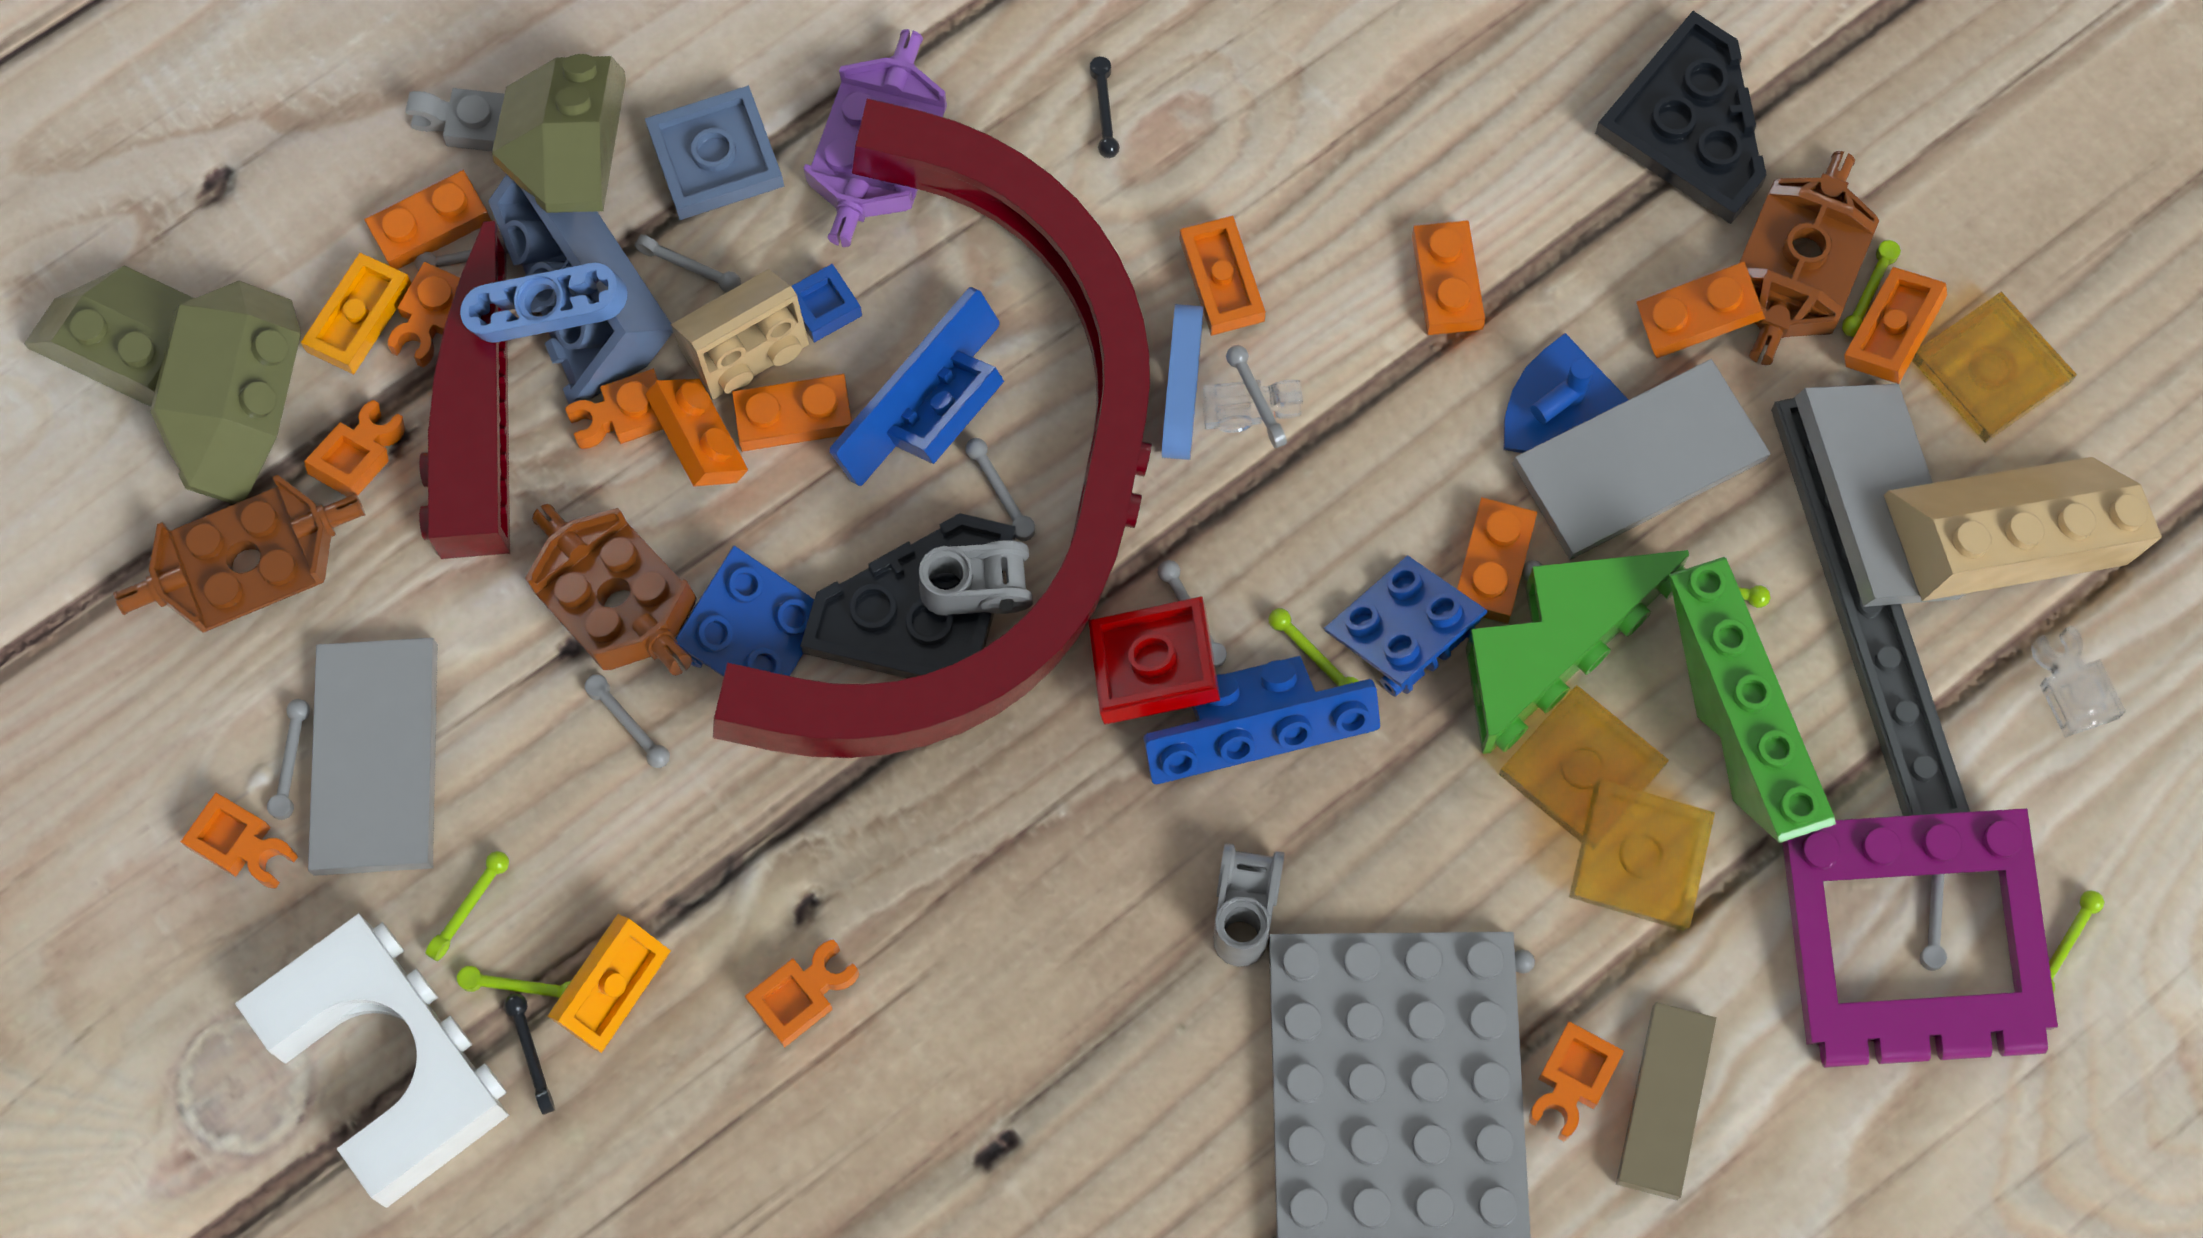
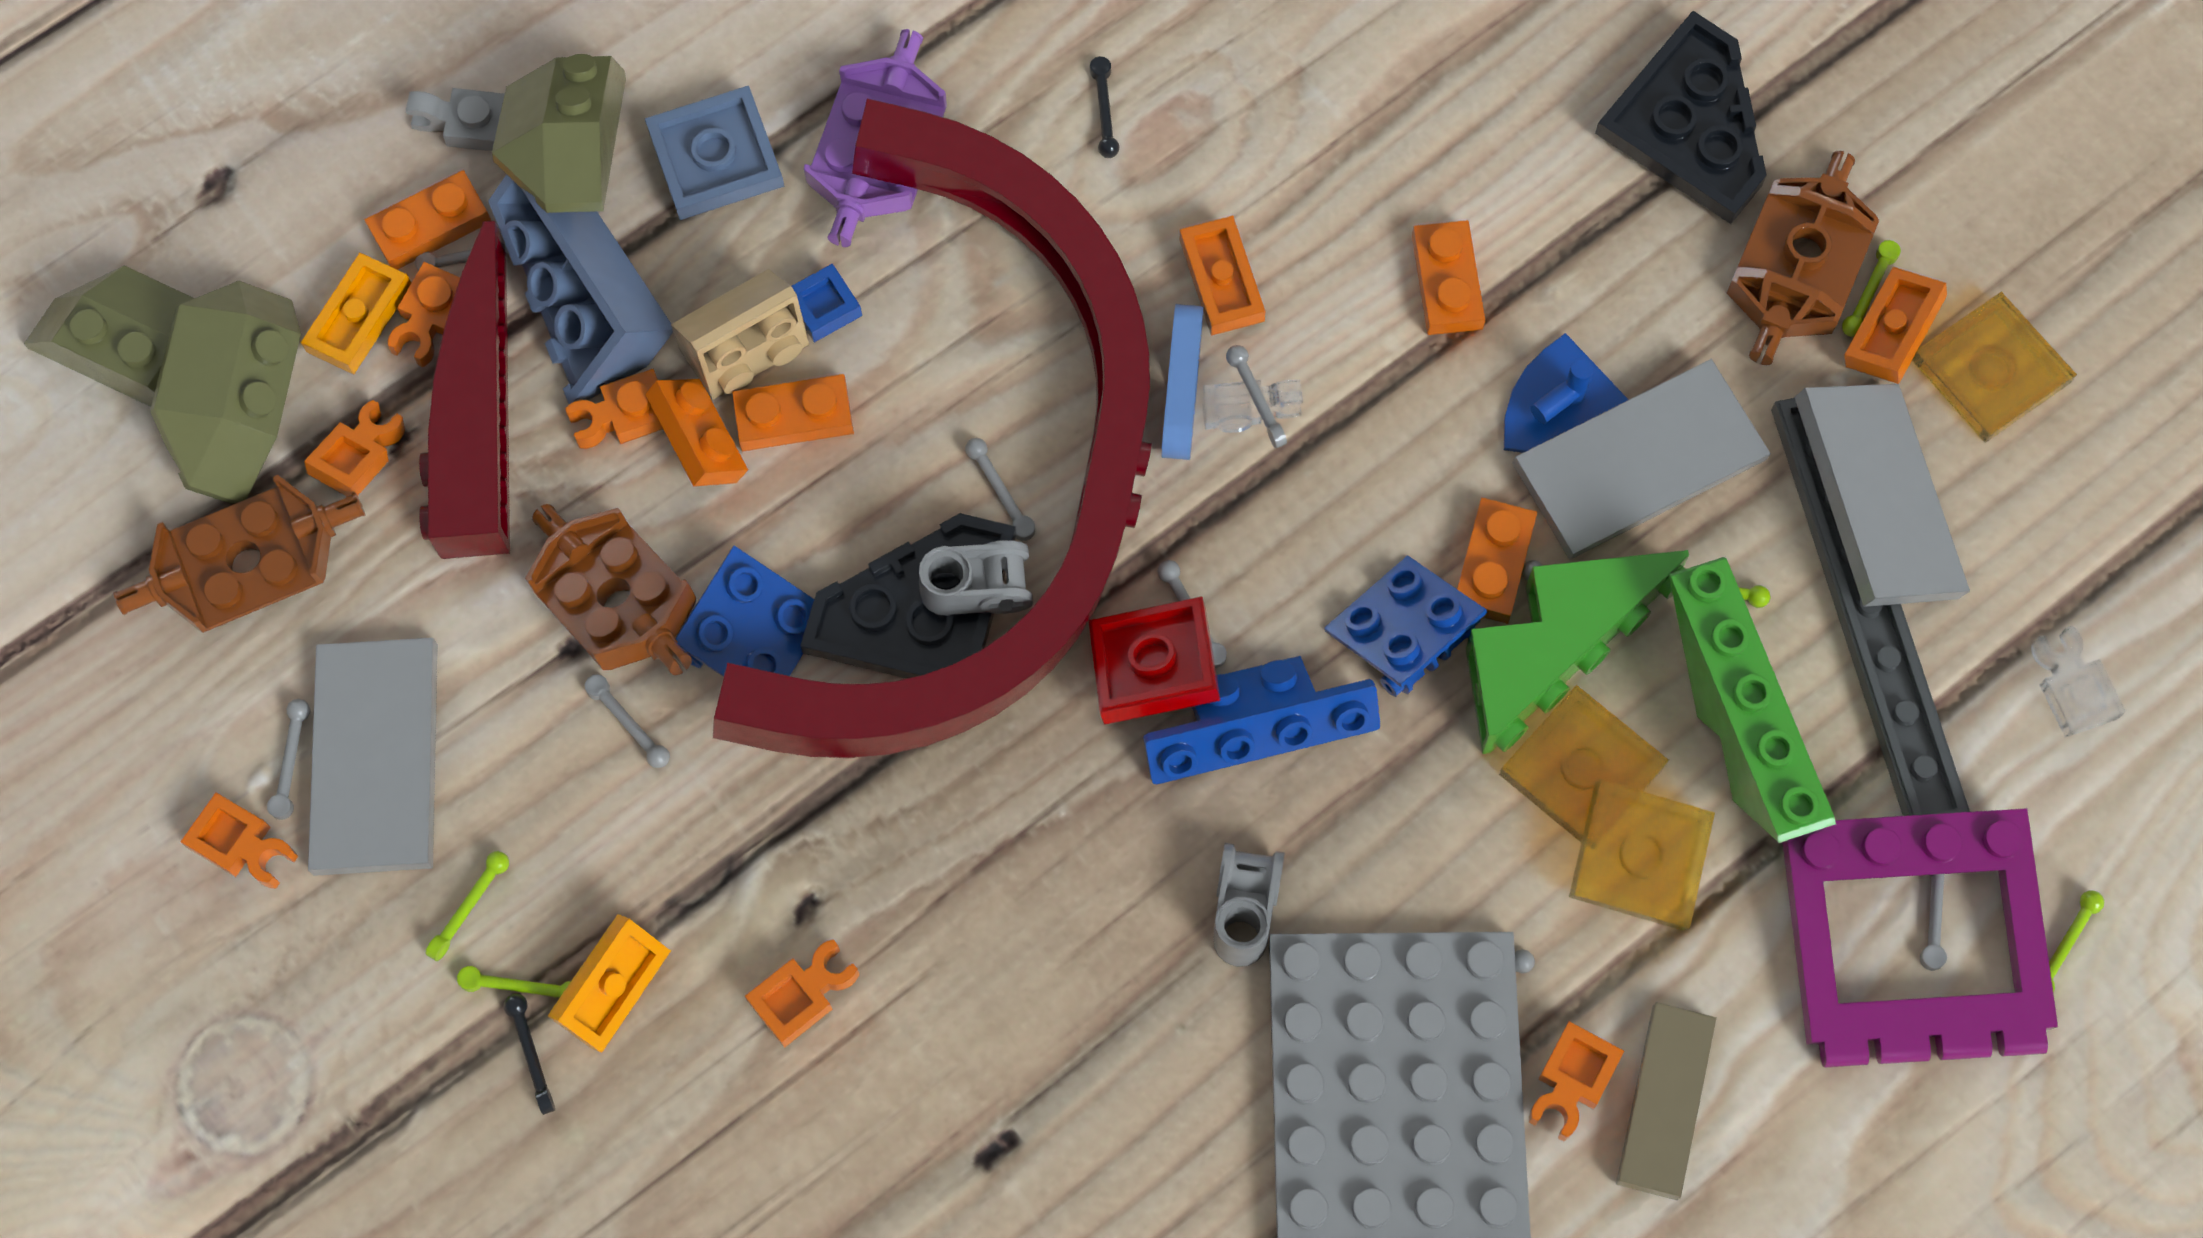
(447, 1098): white arch -> none
(520, 292): medium blue beam -> none
(649, 247): light grey hinge -> none
(928, 395): blue bracket -> none
(1281, 621): lime hinge -> none
(1700, 310): orange plate -> none
(2020, 526): tan slope -> none

